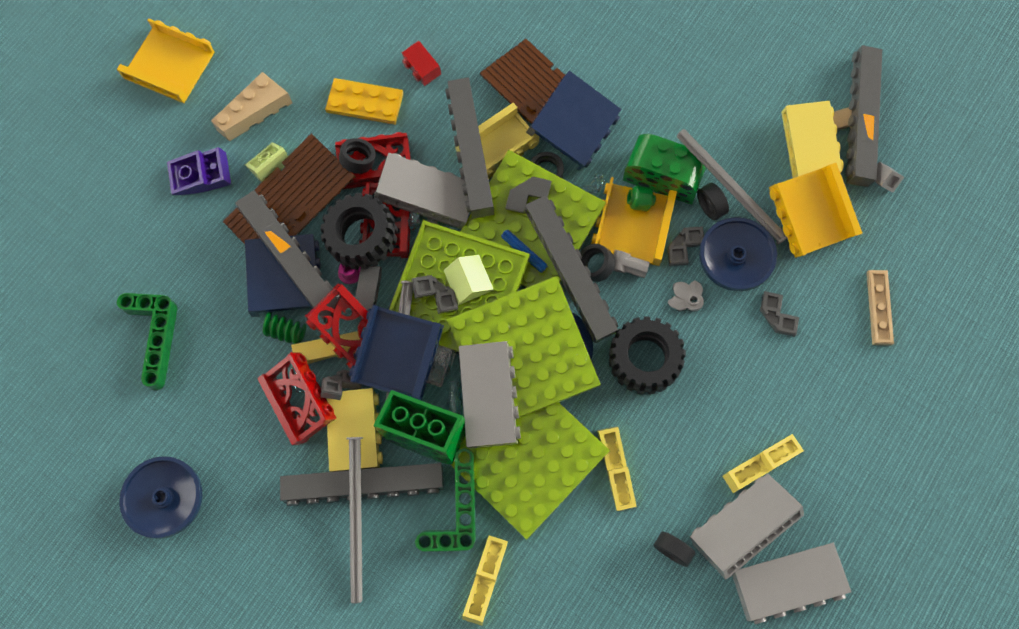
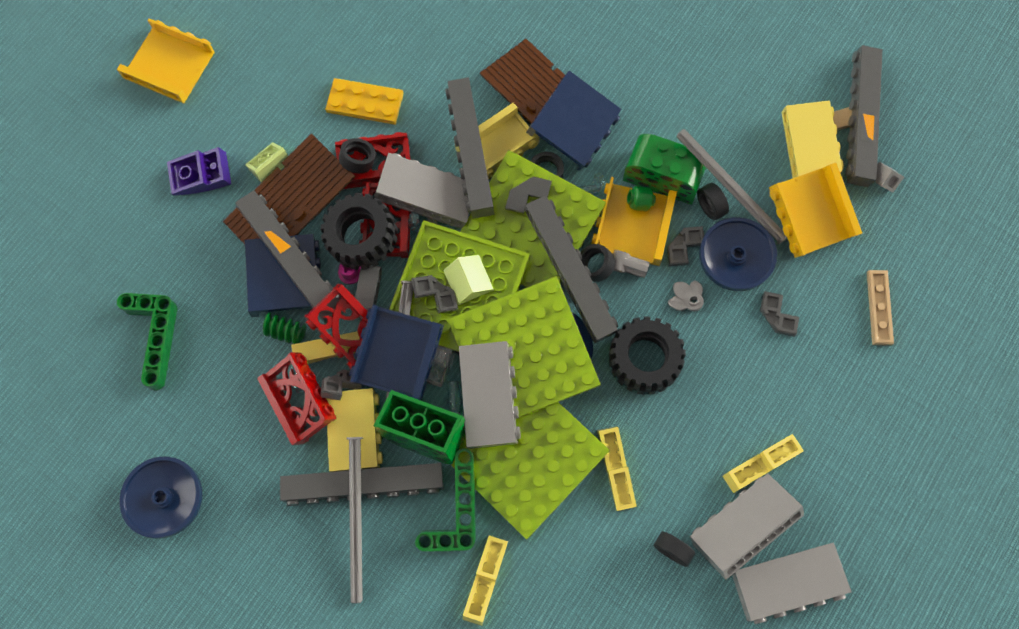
(251, 107): tan wedge -> none
(421, 63): red brick -> none
(516, 244): blue axle -> none

